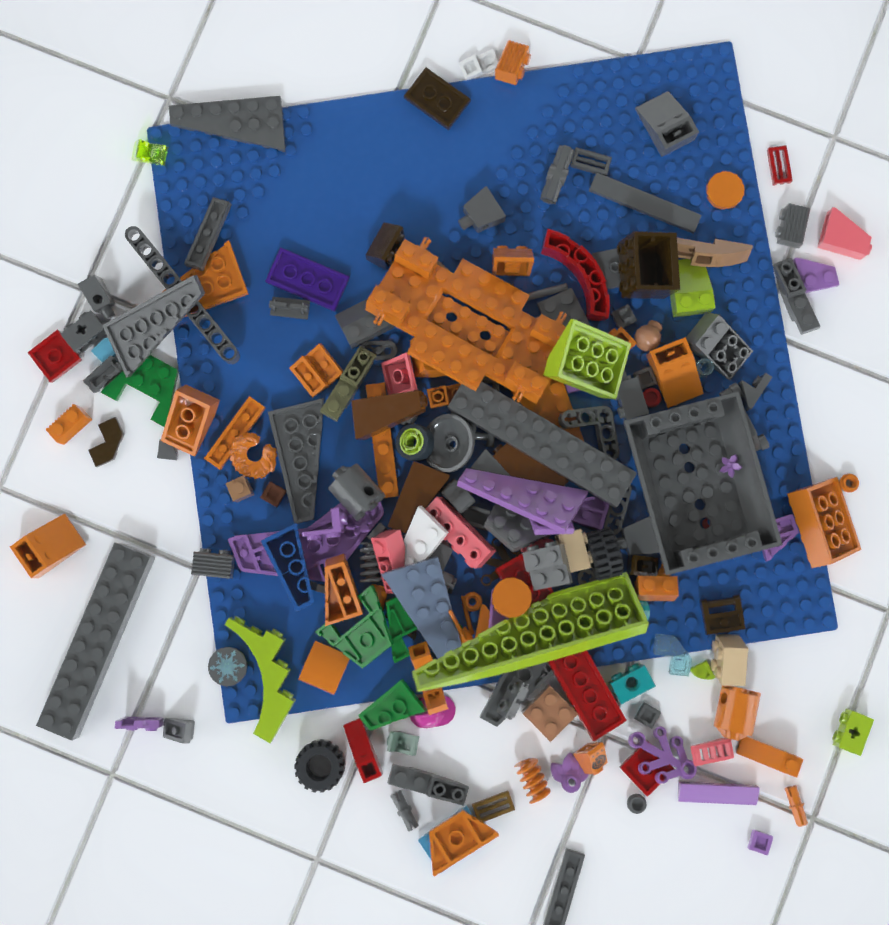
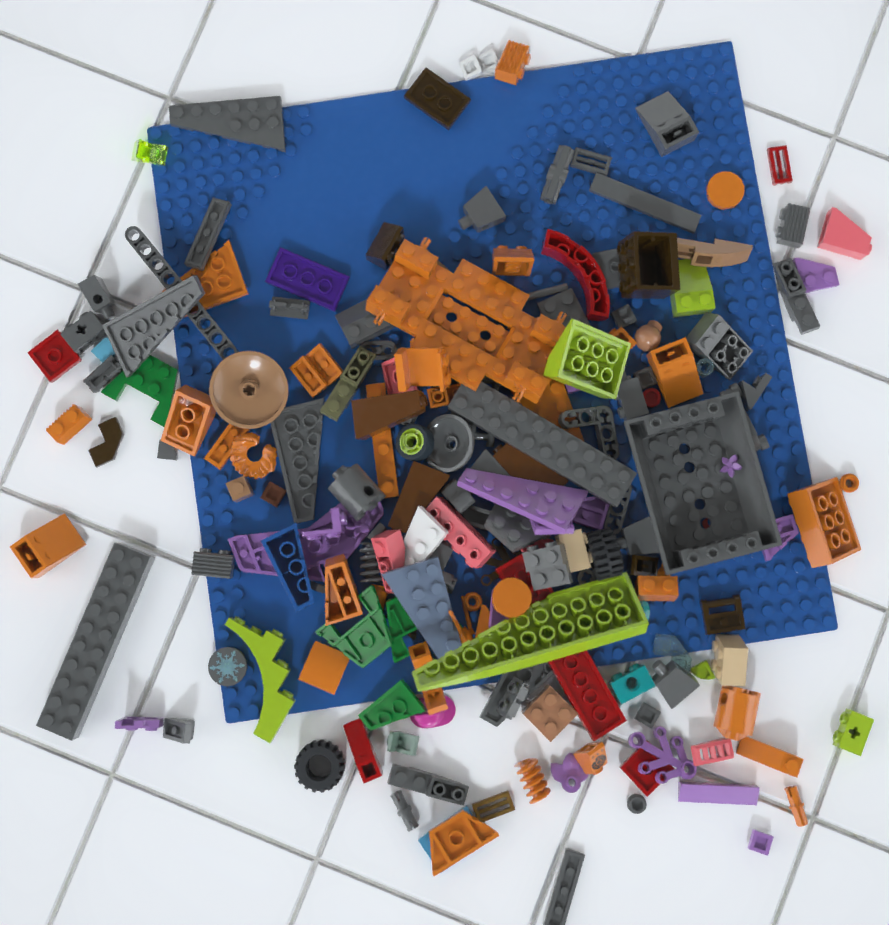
(248, 389): none -> medium nougat dish
(422, 367): none -> orange panel
(673, 682): none -> dark grey torso

